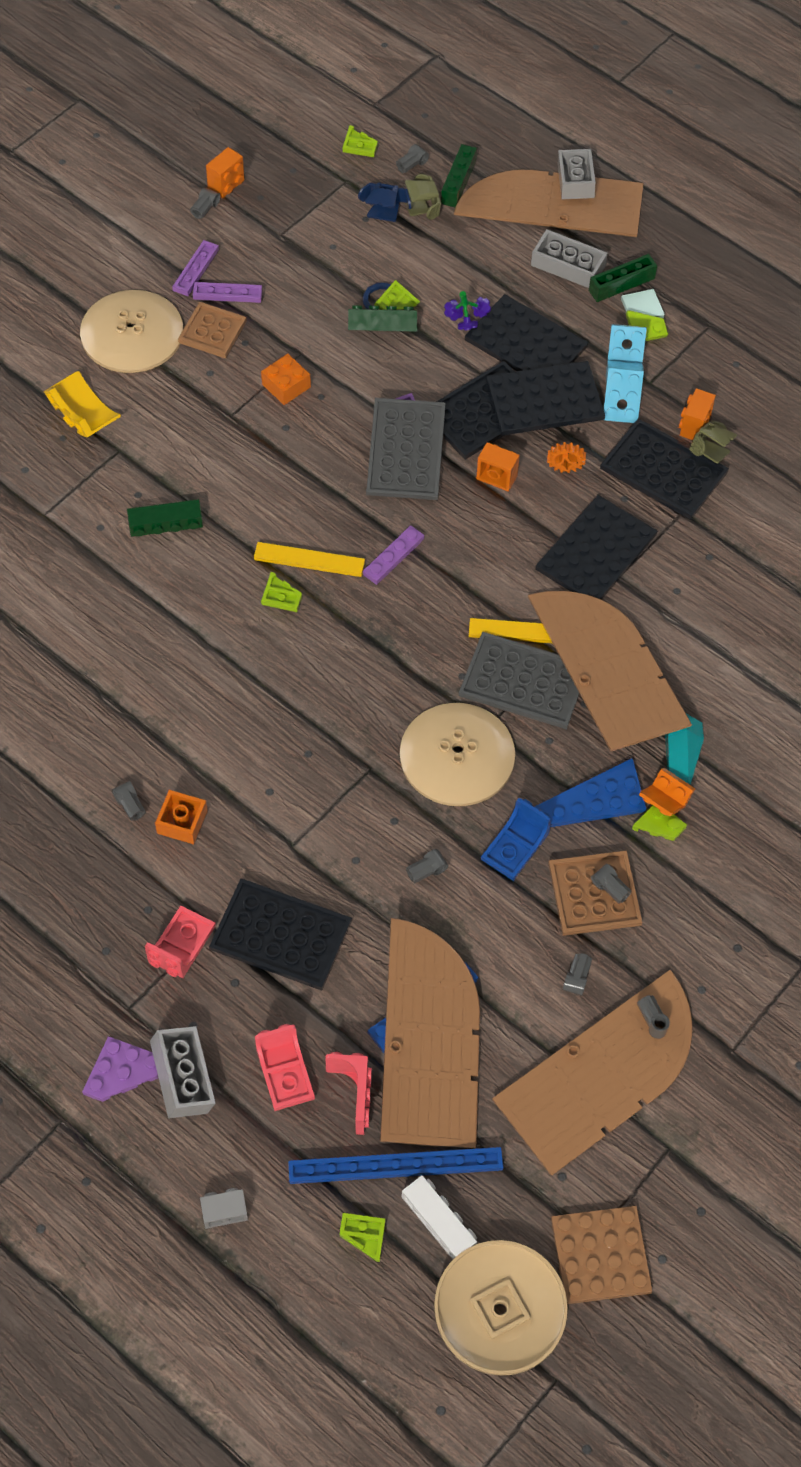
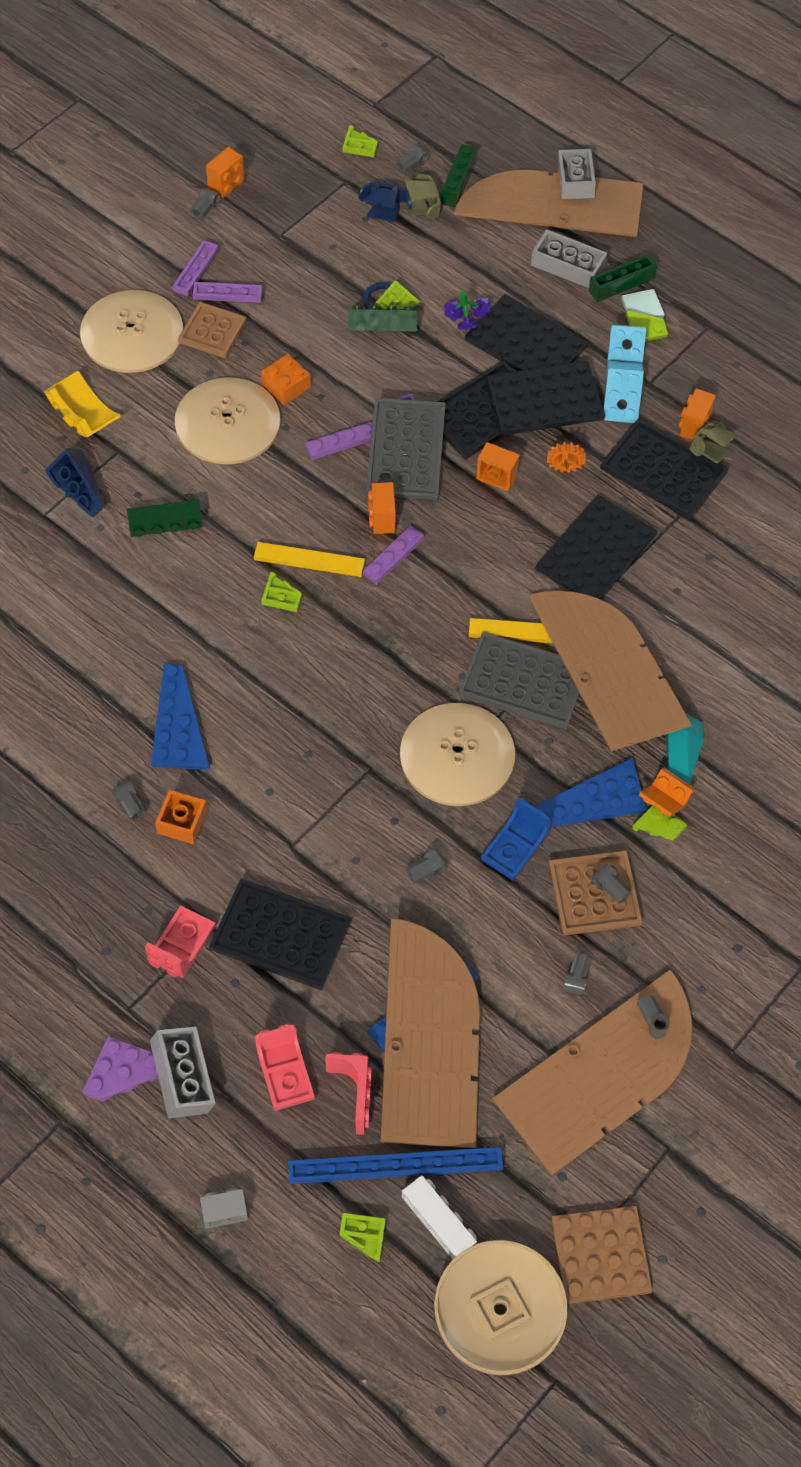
(75, 477): none -> dark blue wedge
(177, 730): none -> blue wing
(230, 439): none -> tan dish
(339, 441): none -> medium lavender plate
(381, 508): none -> orange brick

